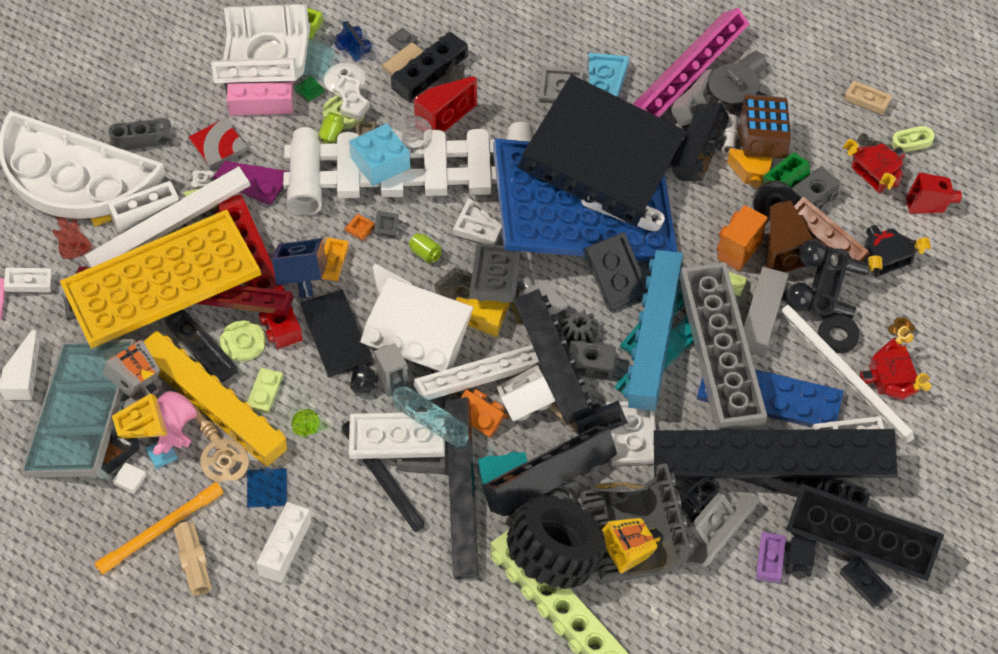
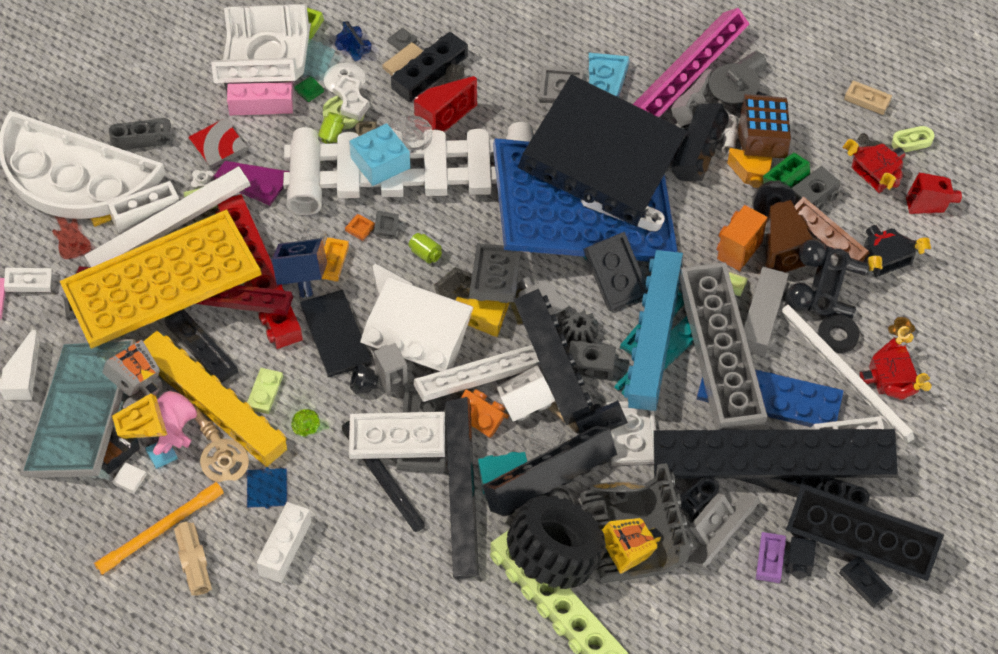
(246, 346): yellowish green tile -> none
(433, 413): clear light blue beam -> none
(477, 225): white wing -> none

